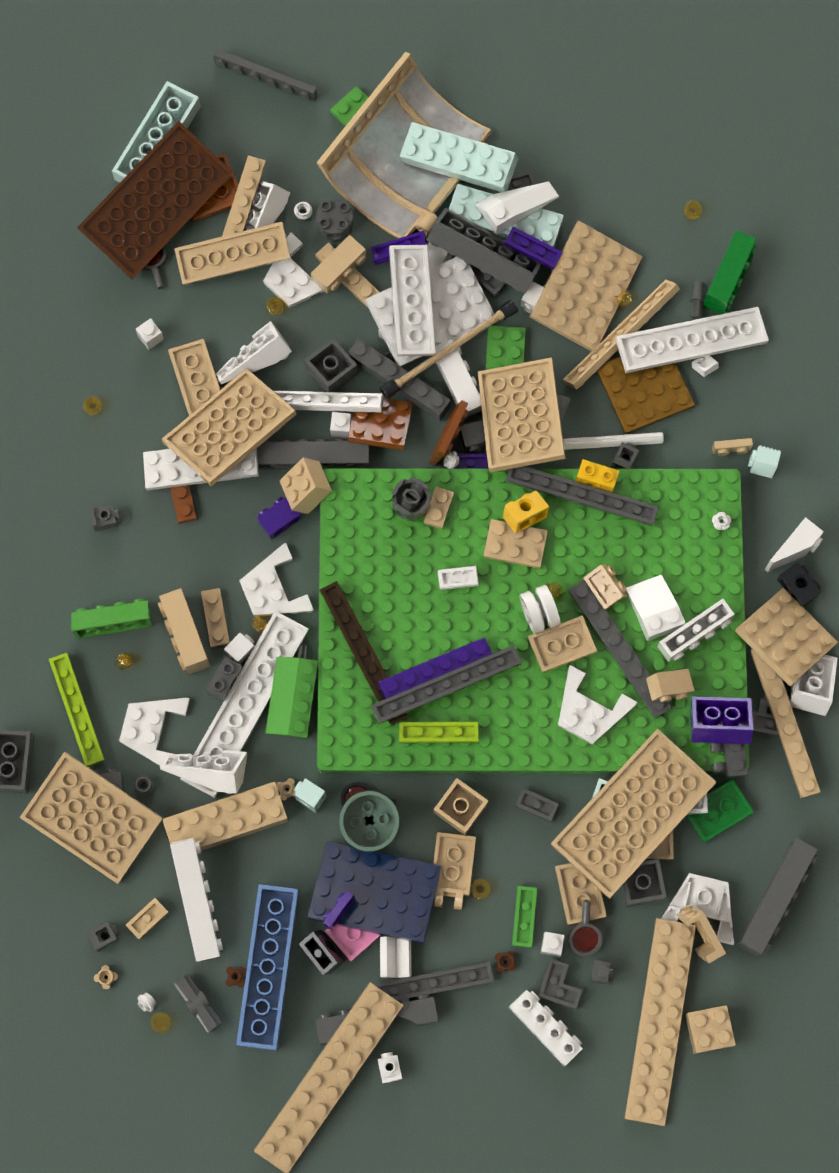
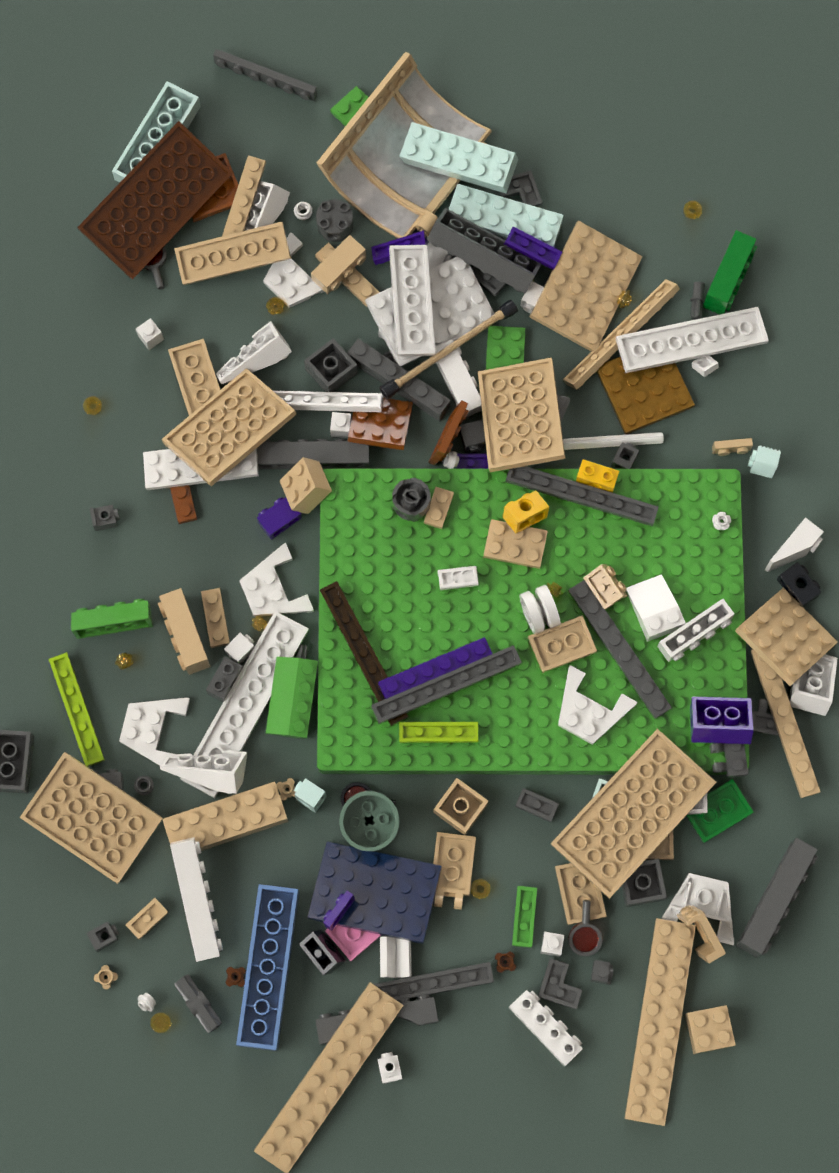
(511, 206): white wedge -> none
(670, 685): tan brick -> none

